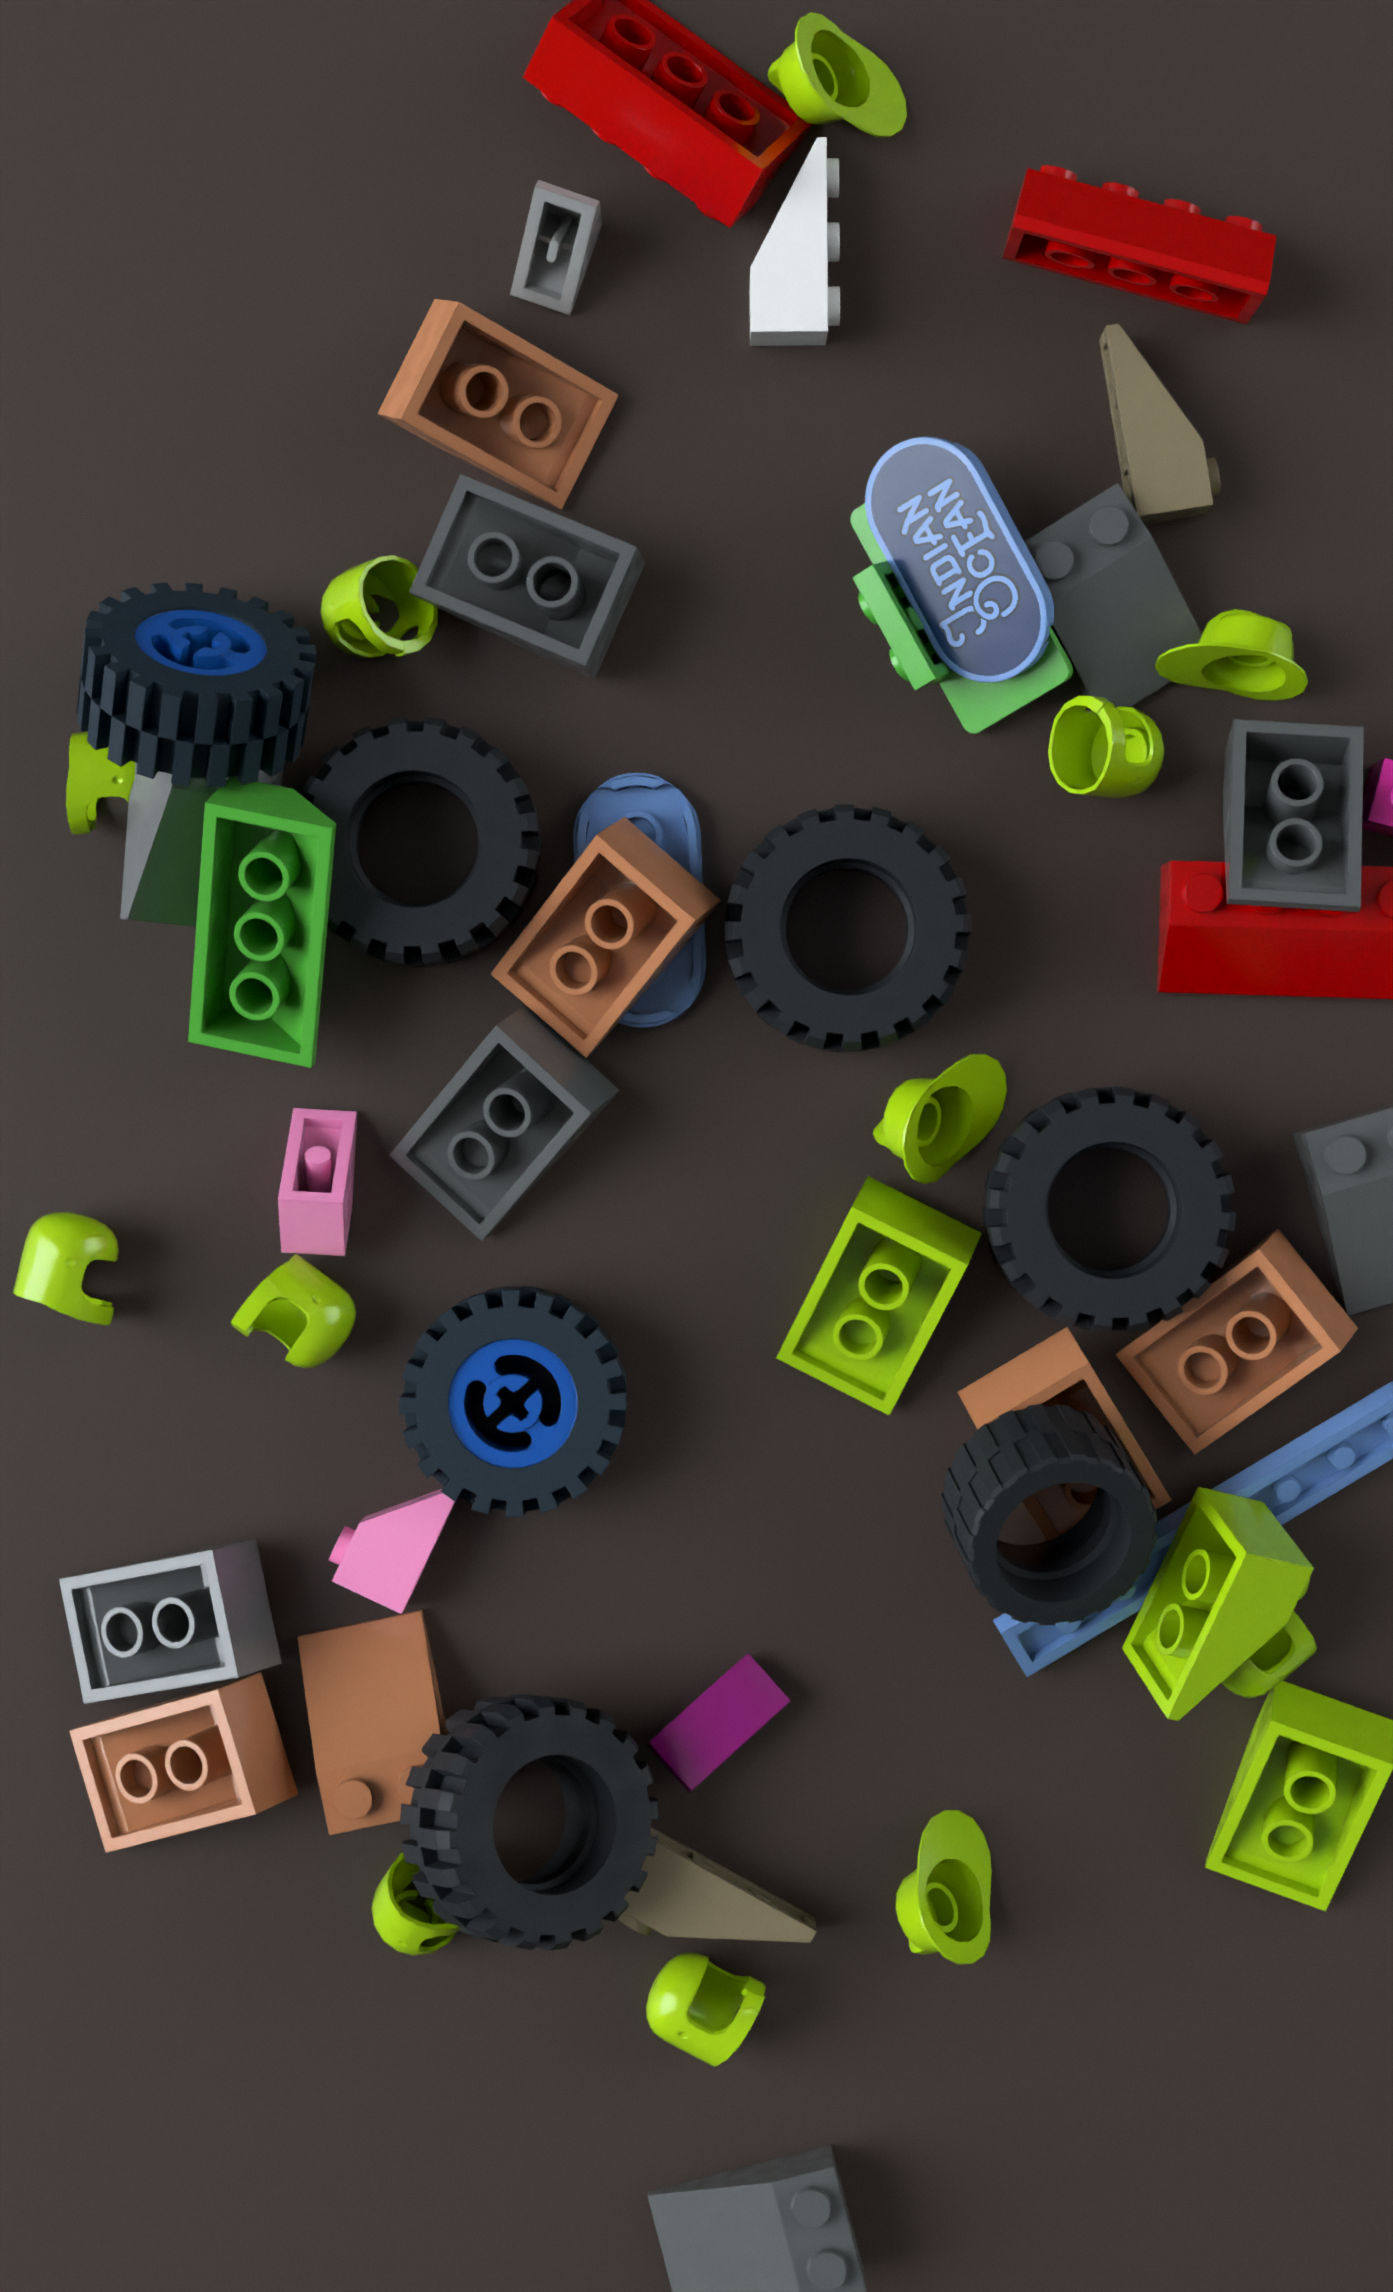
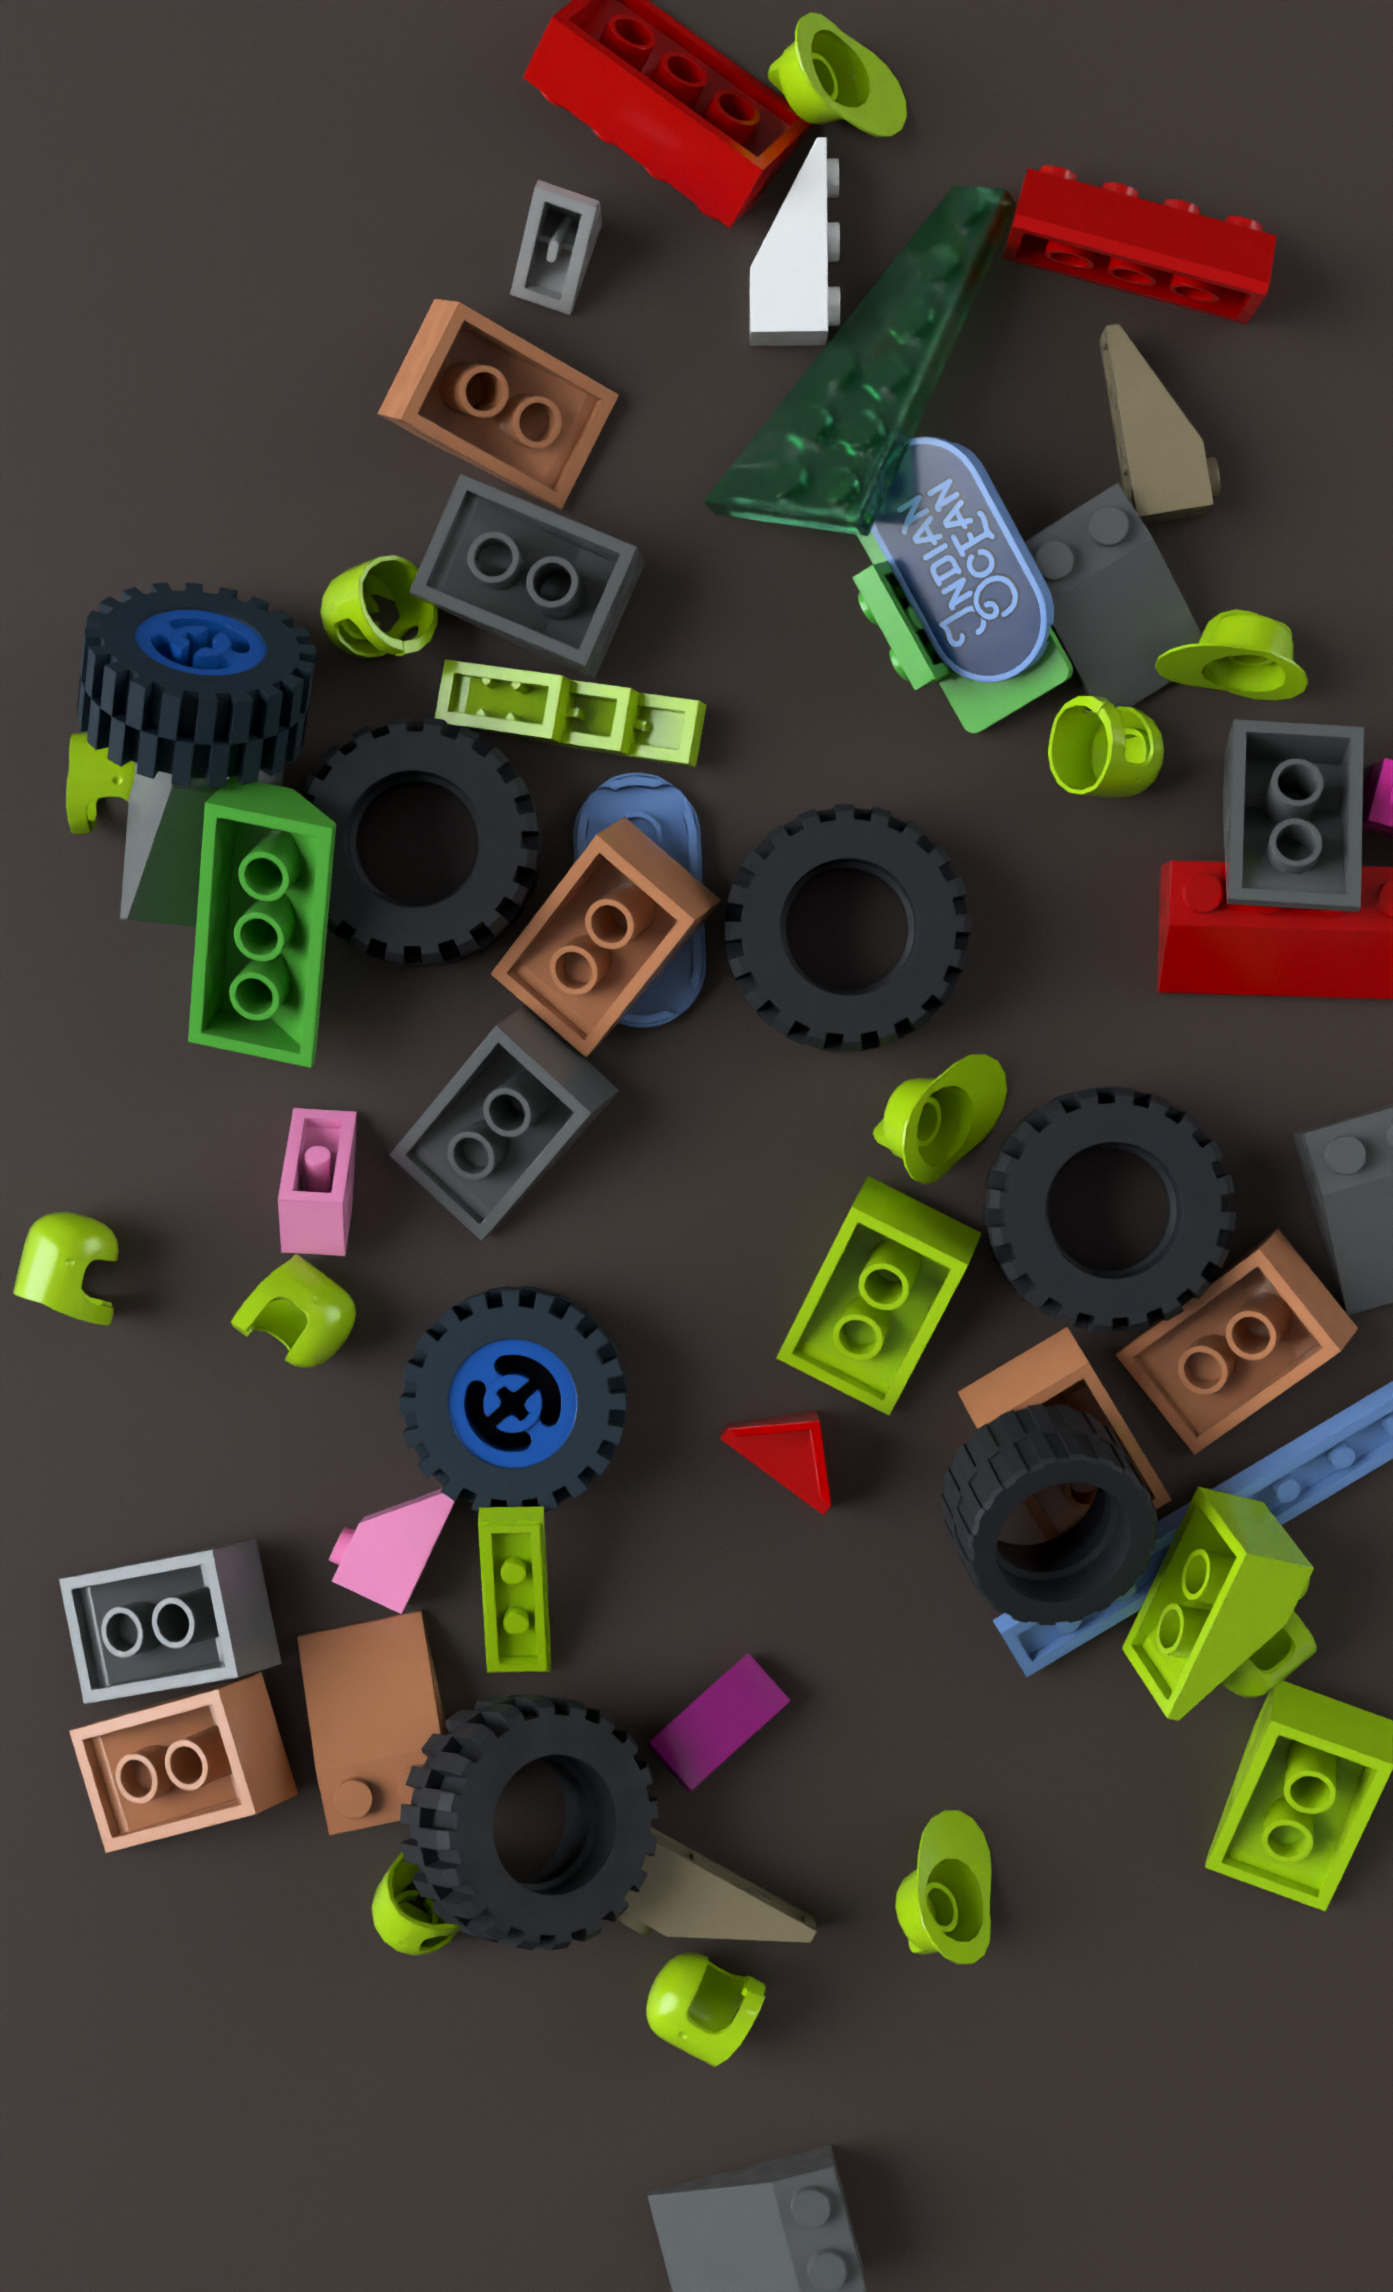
(514, 1589): none -> lime tile
(570, 713): none -> lime slope
(788, 1451): none -> red slope
(853, 413): none -> clear green wing

